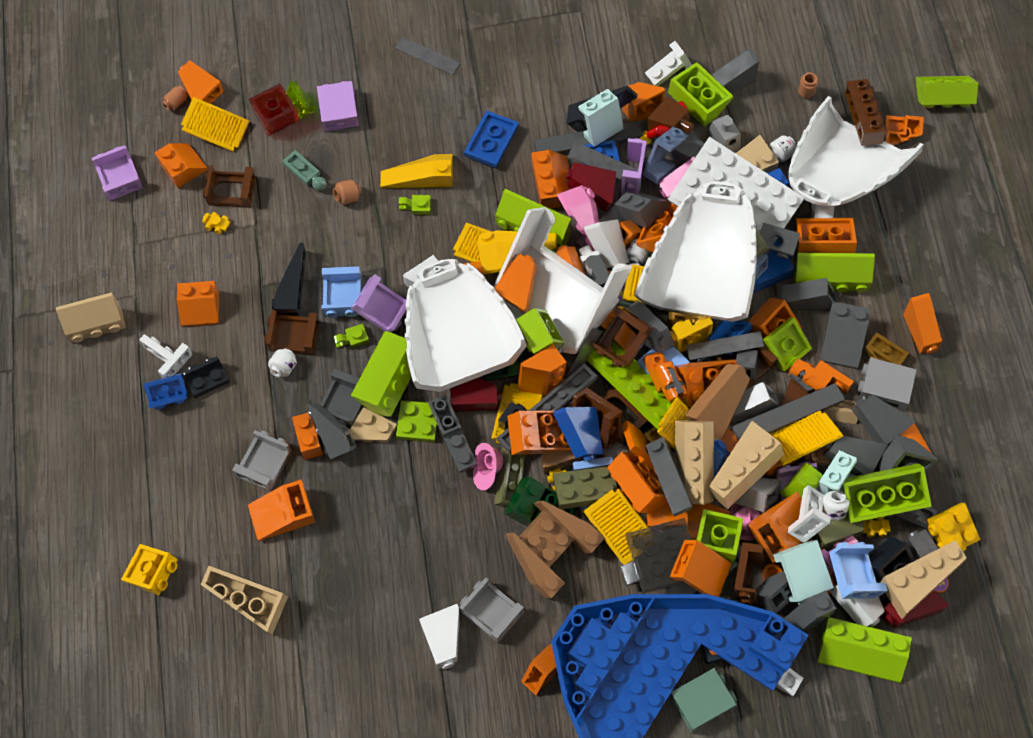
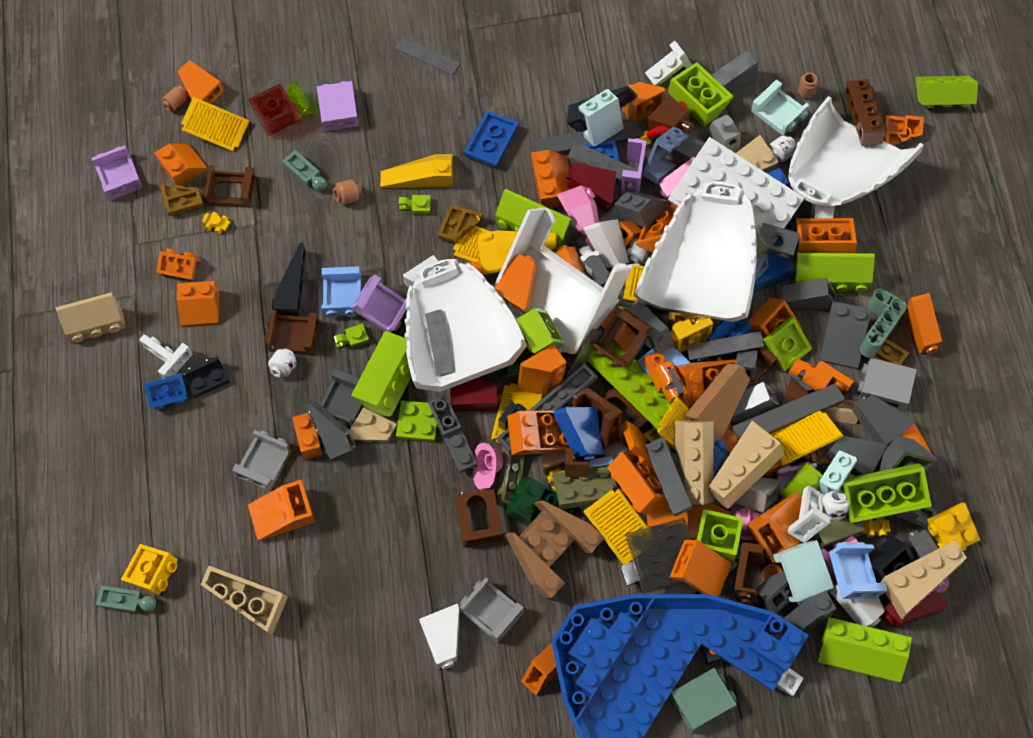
(124, 600): none -> sand green plate
(176, 264): none -> orange bracket
(181, 199): none -> pearl gold wing
(439, 342): none -> flat silver sticker
(458, 223): none -> pearl gold wing
(481, 536): none -> reddish brown panel
(575, 467): none -> reddish brown panel
(779, 109): none -> light aqua panel
(890, 311): none -> sand green beam

